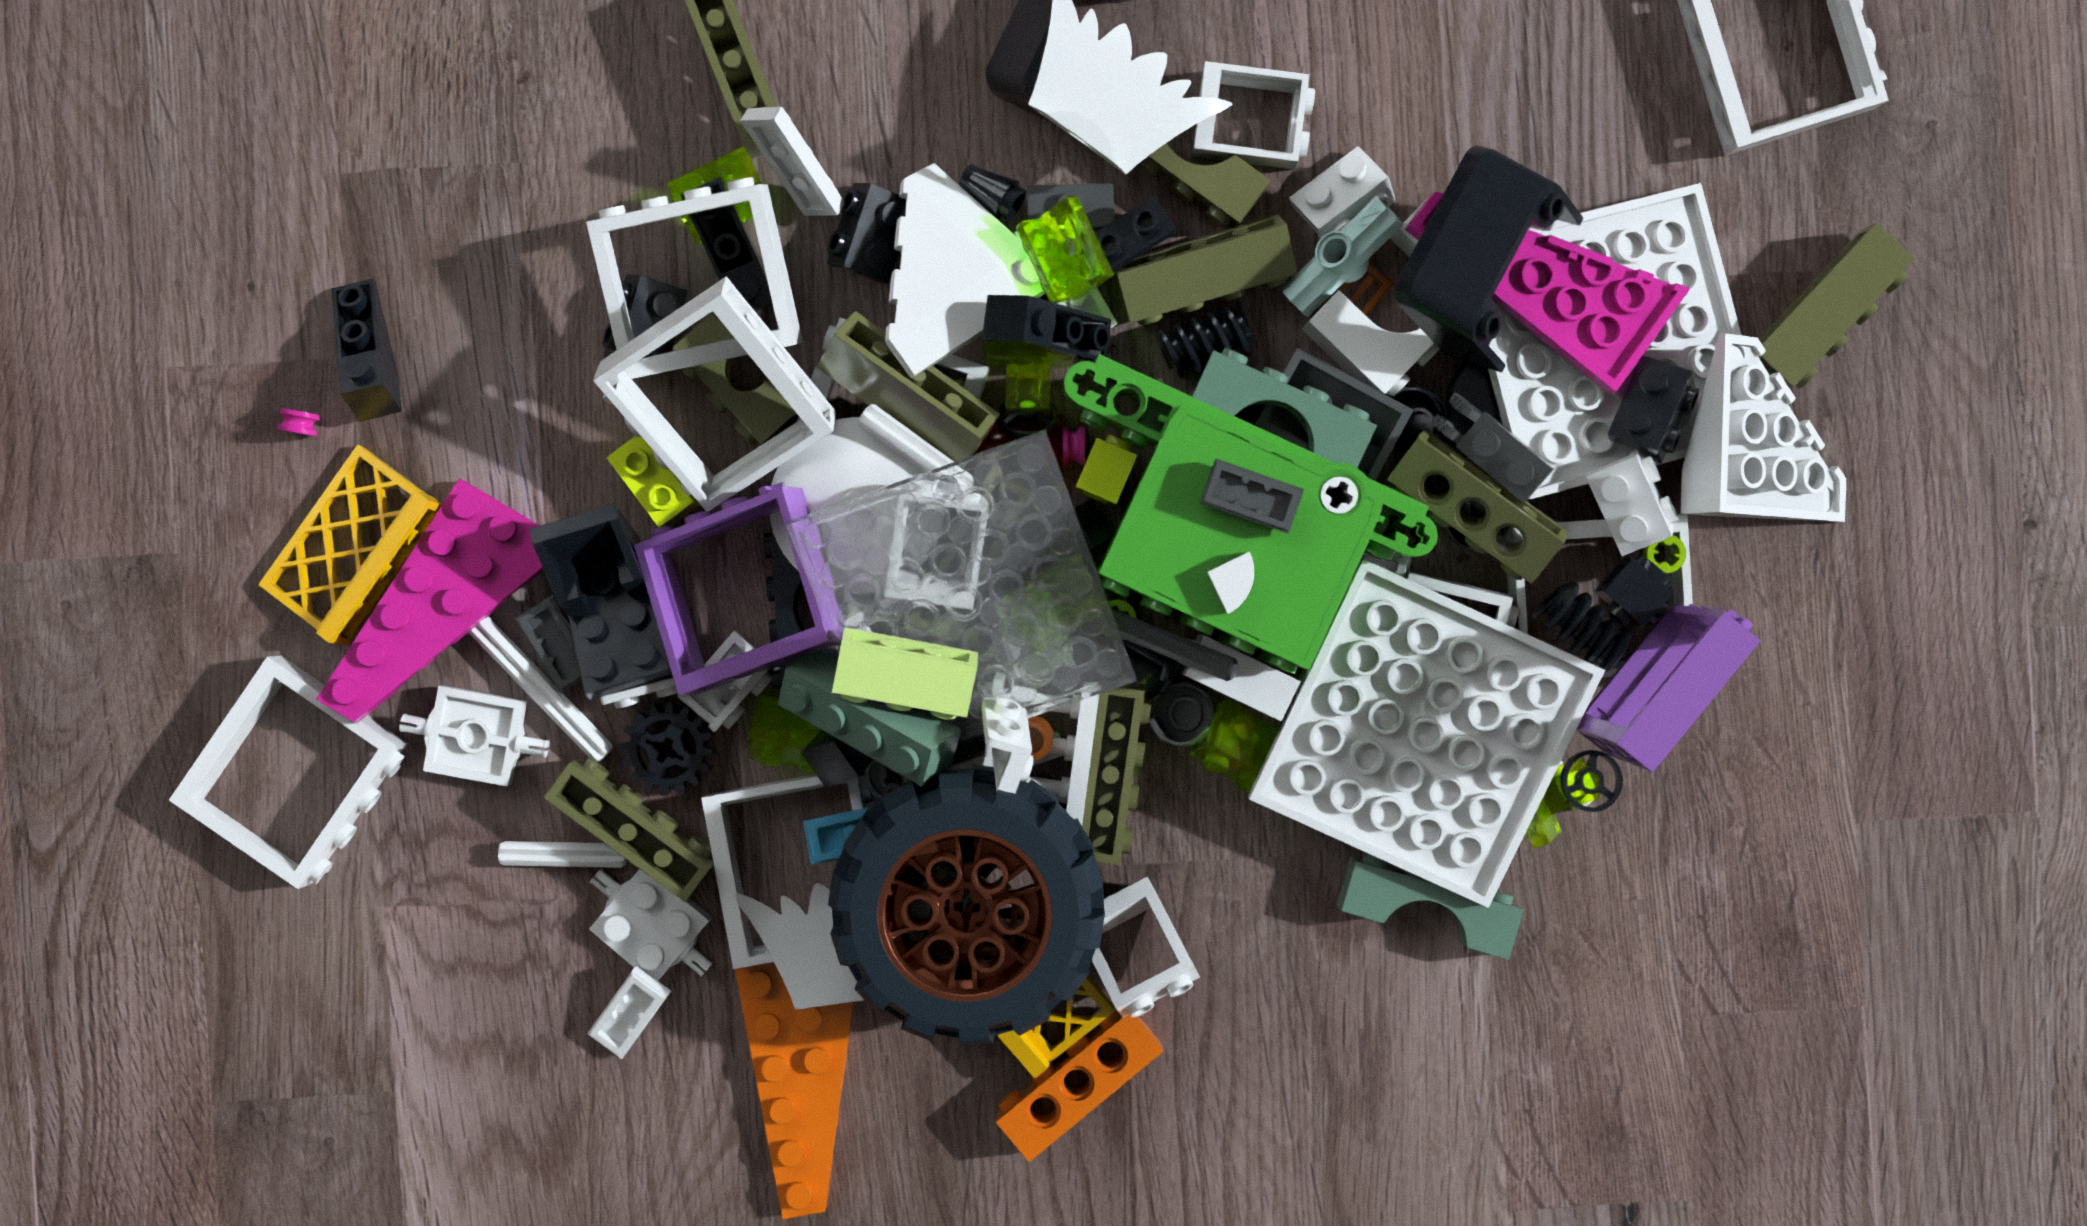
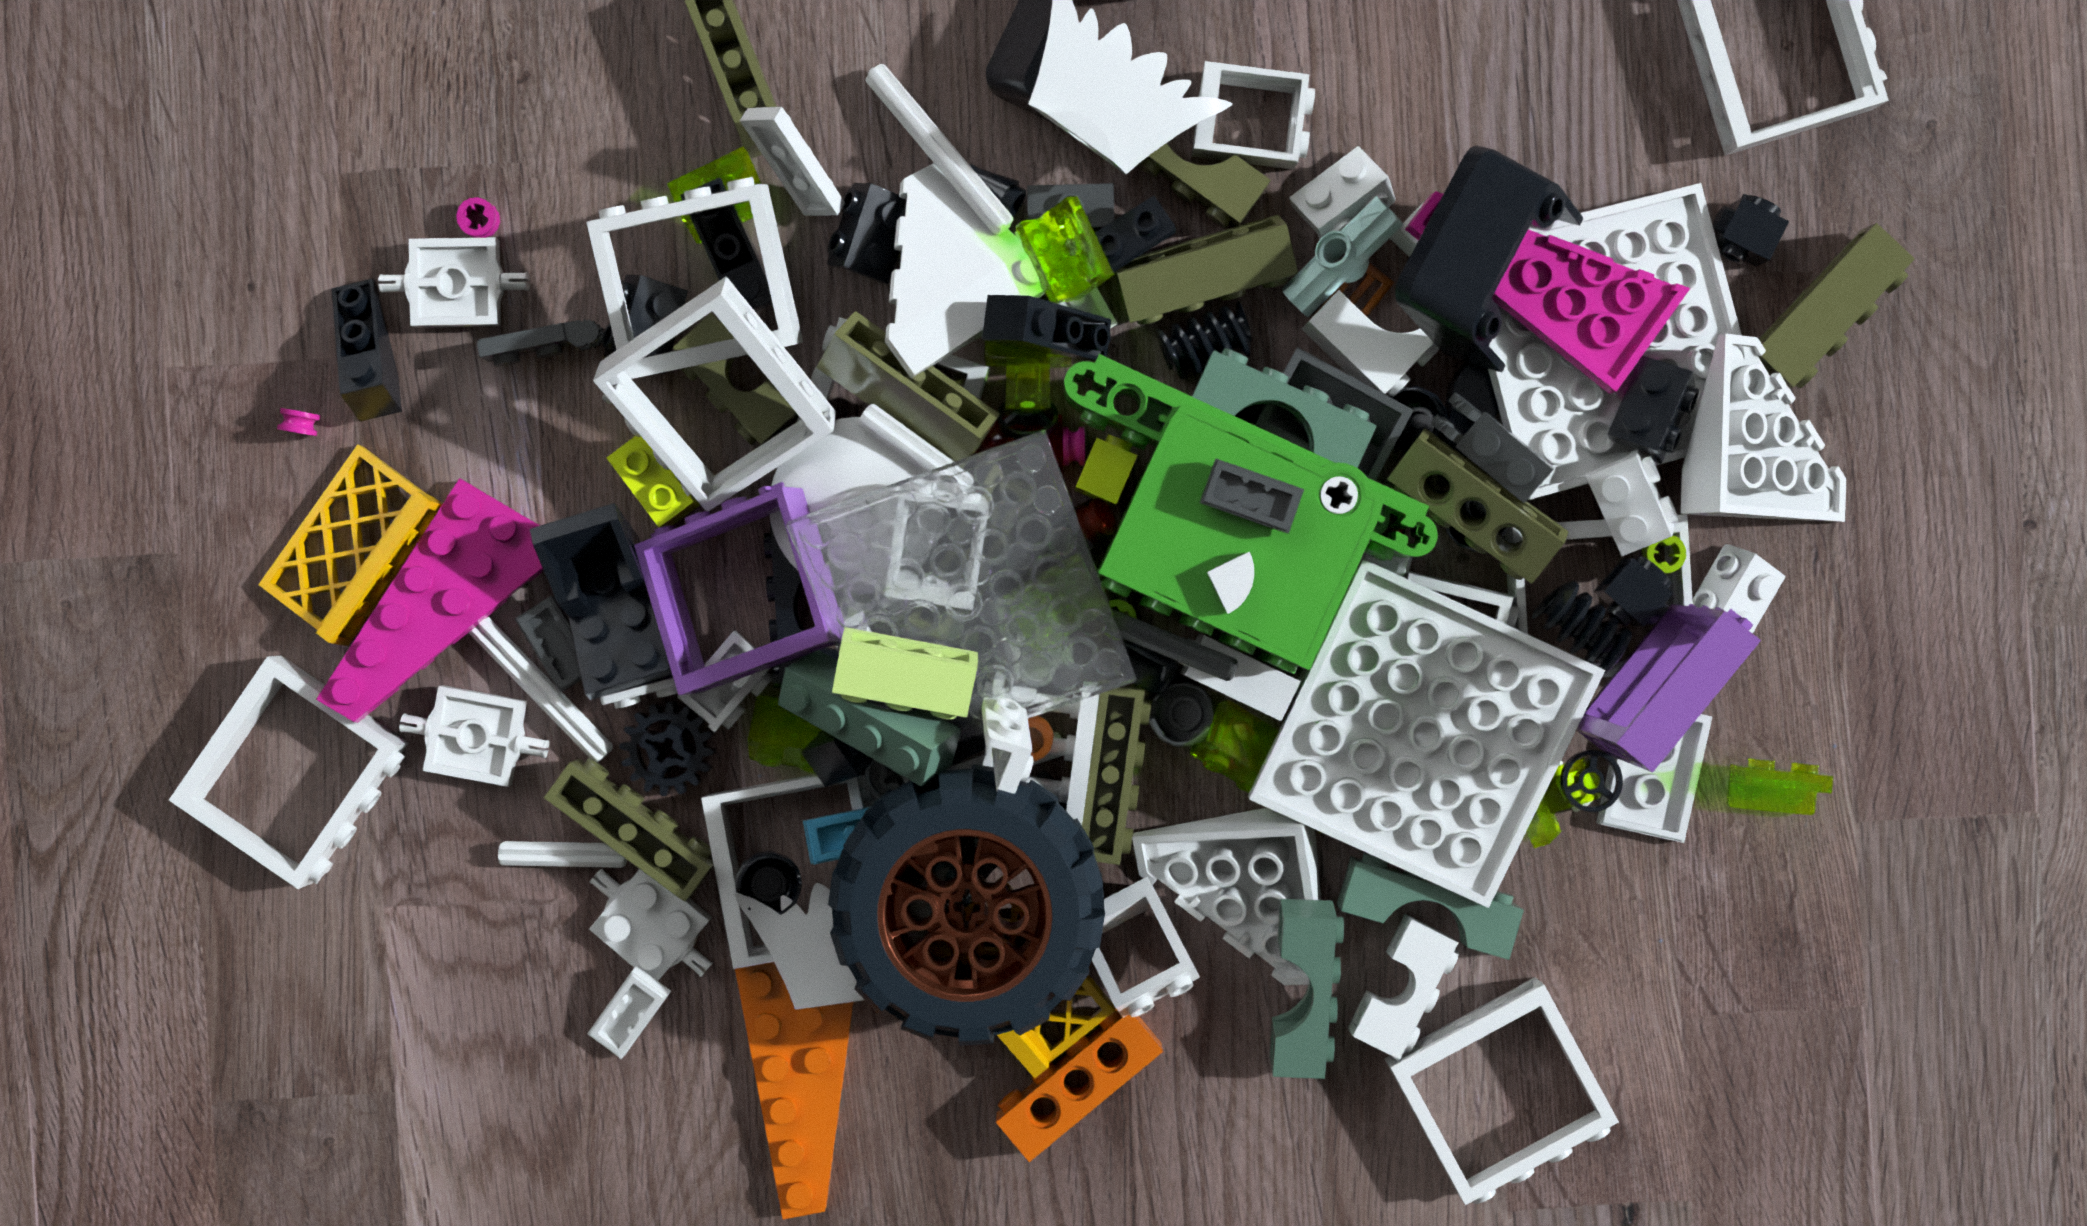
(454, 282): none -> white plate
(489, 211): none -> dark pink bush
(545, 341): none -> dark grey hinge
(767, 878): none -> black hair
(939, 149): none -> white axle
(1096, 520): none -> clear red bush
(1236, 875): none -> white slope
(1300, 1035): none -> sand green arch
(1393, 1021): none -> white arch
(1472, 1028): none -> white window
(1661, 800): none -> white tile
(1739, 583): none -> white bracket
(1749, 230): none -> black brick
(1775, 789): none -> clear neon green bracket

